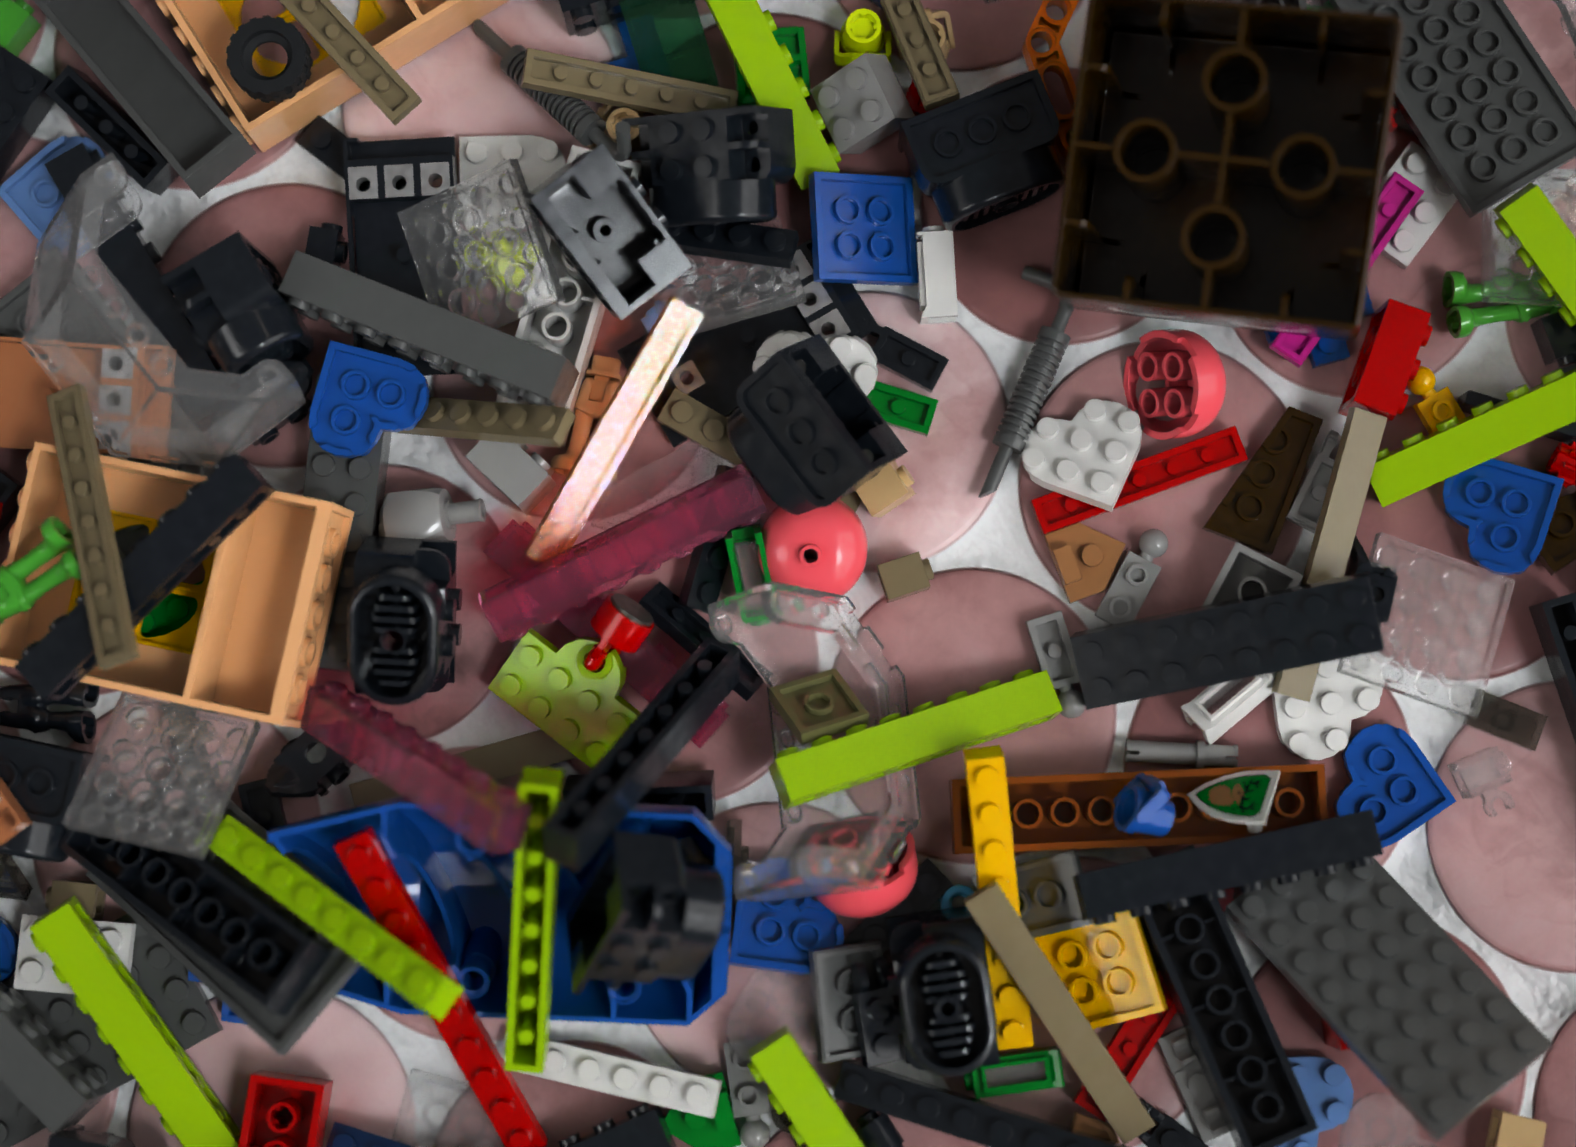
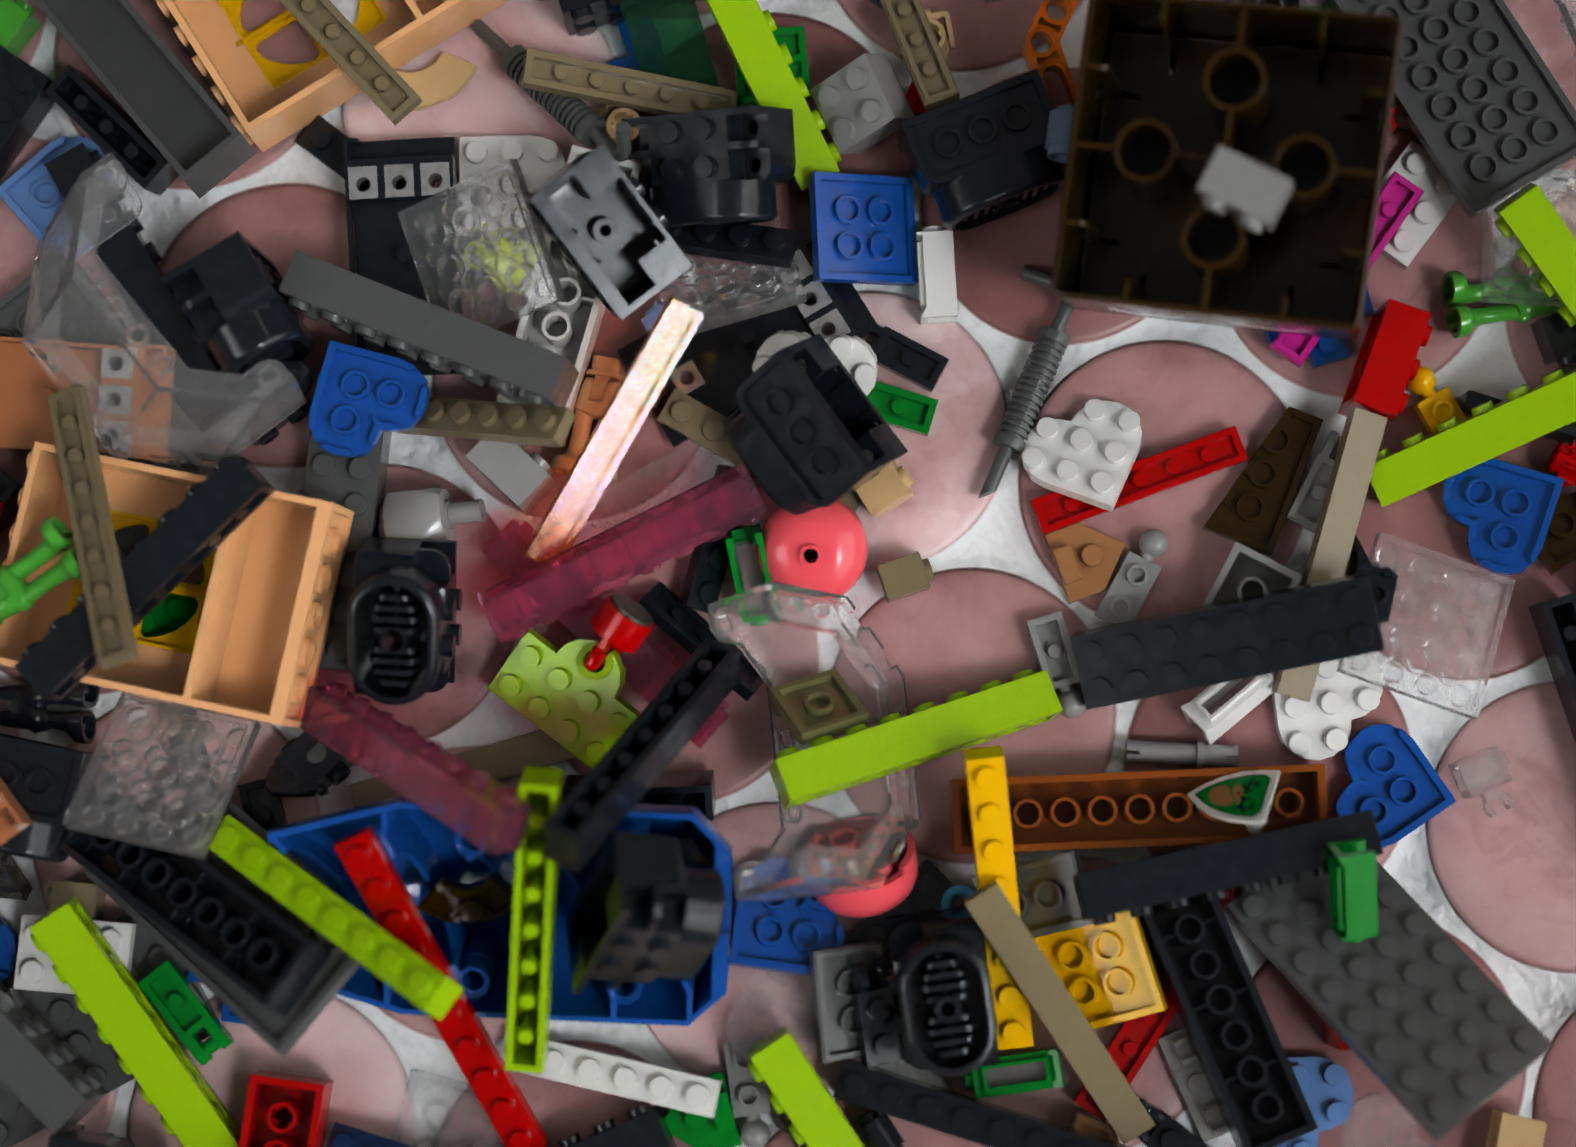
(185, 1011): none -> green plate
(253, 35): black tyre -> none
(327, 244): black brick -> none
(440, 80): none -> tan tile
(468, 902): none -> dark brown tile
(734, 837): clear smoke plate -> none
(861, 35): neon yellow piece -> none
(1059, 133): none -> sand blue brick
(1144, 810): blue piece -> none
(1192, 383): coral cylinder -> none
(1244, 190): none -> light grey brick
(1353, 890): none -> green window
(1508, 722): clear smoke plate -> none

